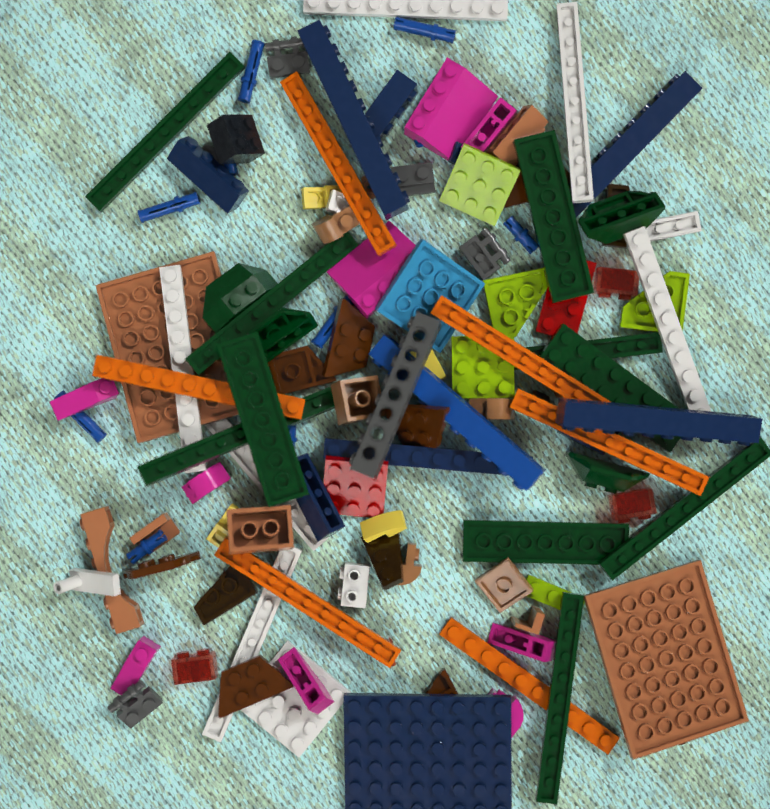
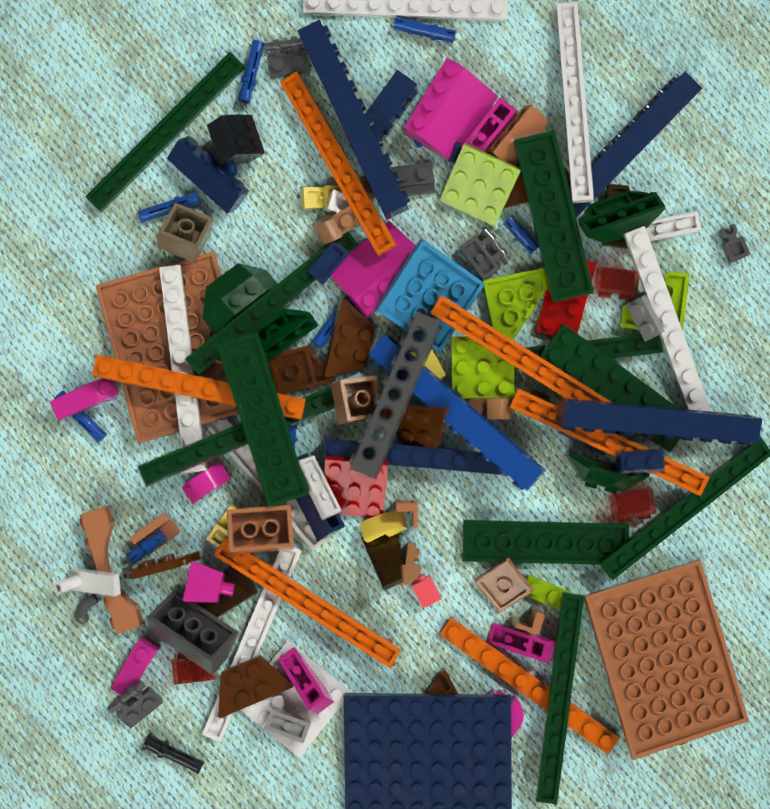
(82, 608): none -> dark grey arm
(163, 749): none -> black pin
(184, 232): none -> dark tan brick
(192, 631): none -> dark grey slope
(206, 584): none -> dark pink torso
(287, 725): none -> light grey plate
(319, 488): none -> white tile
(328, 262): none -> dark blue tile
(355, 584): white brick -> none
(406, 506): none -> nougat panel
(426, 590): none -> coral brick
(640, 461): none -> dark blue brick
(645, 318): none -> light grey plate
(735, 247): none -> dark grey plate

